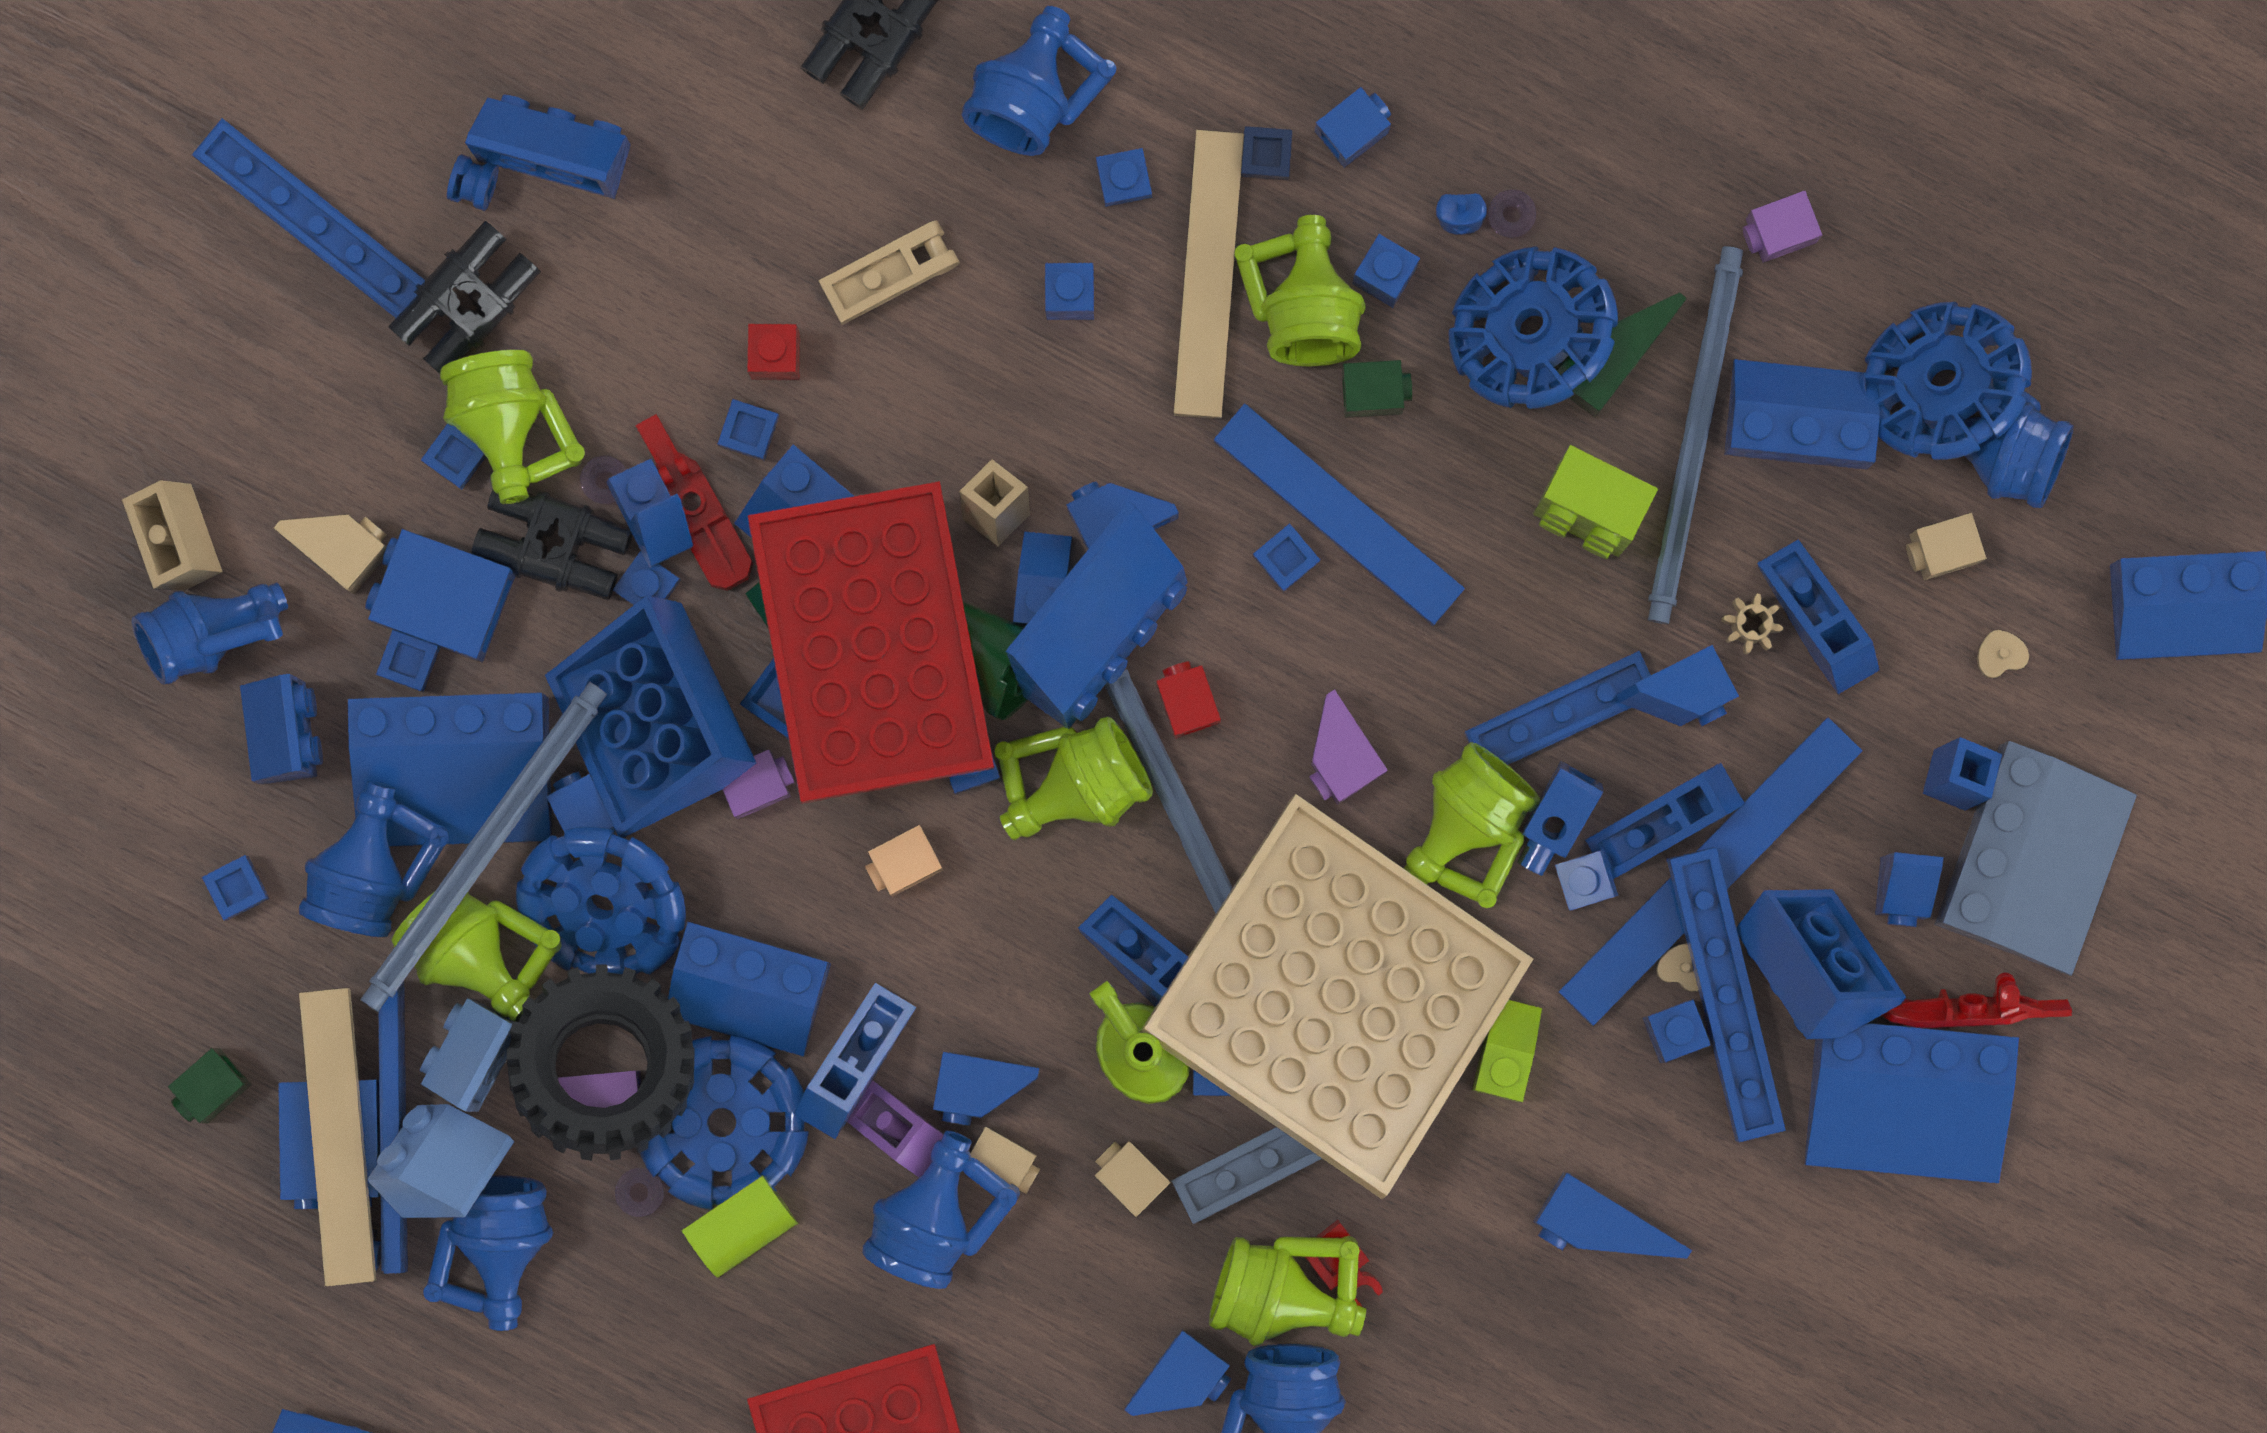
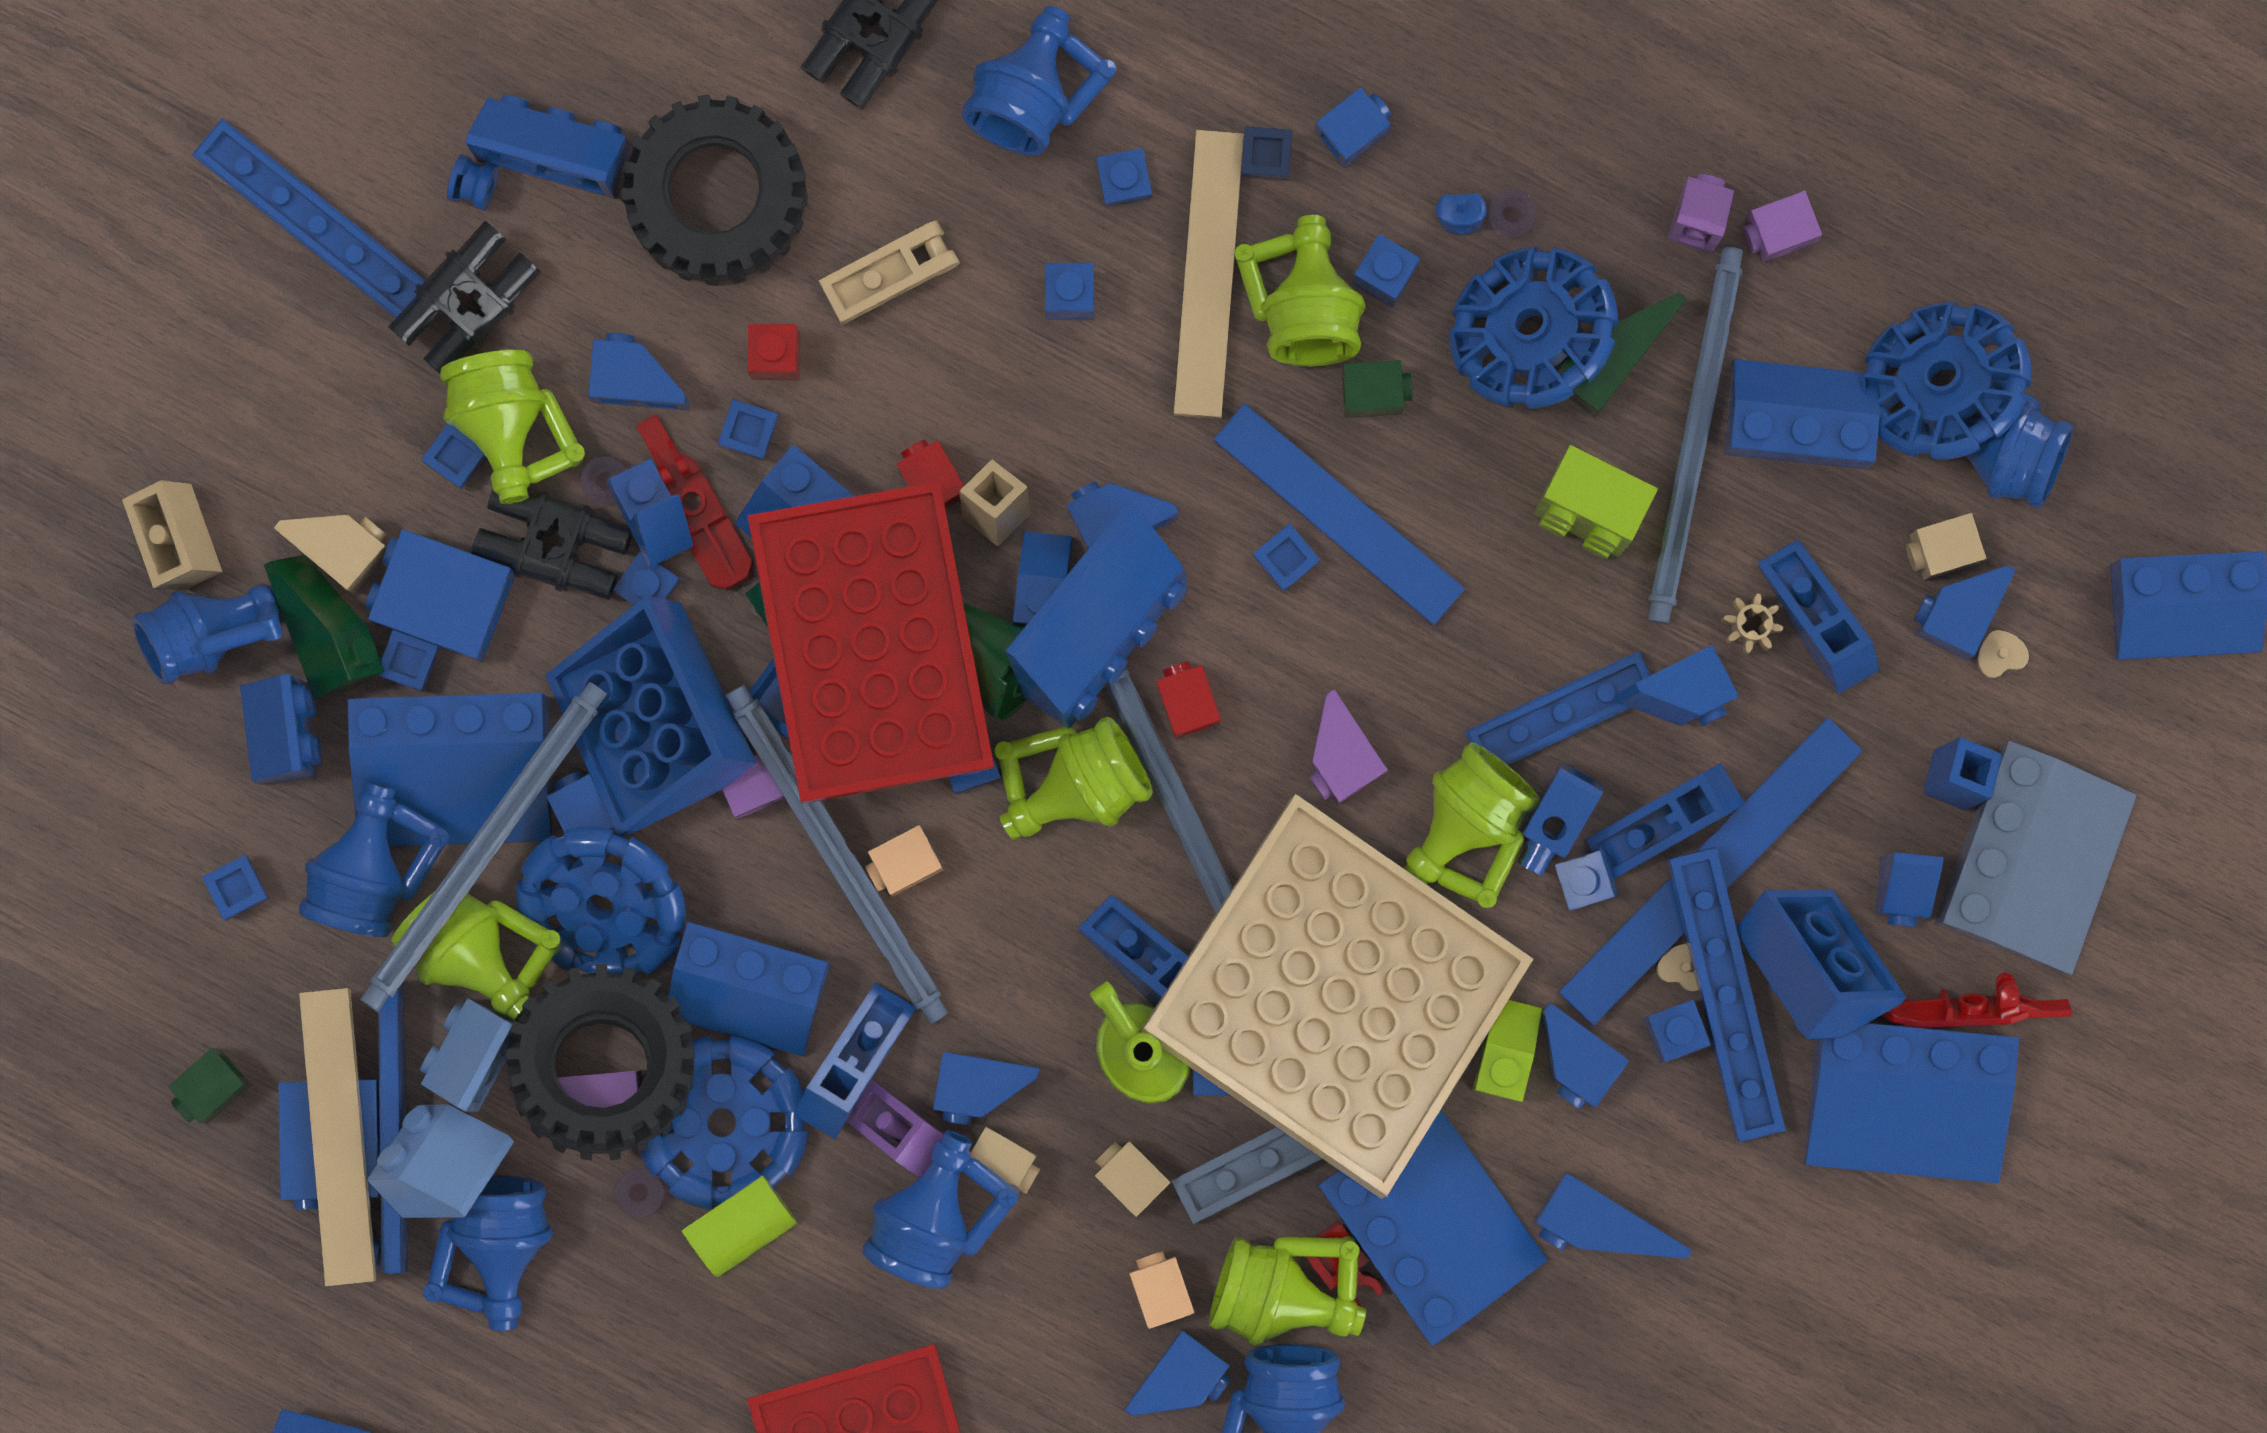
(324, 629): none -> dark green slope
(630, 376): none -> blue slope
(726, 253): none -> black tyre
(838, 857): none -> sand blue piece
(930, 464): none -> red brick
(1160, 1289): none -> light nougat brick
(1439, 1234): none -> blue slope
(1579, 1059): none -> blue slope
(1701, 213): none -> medium lavender slope
(1962, 612): none -> blue slope

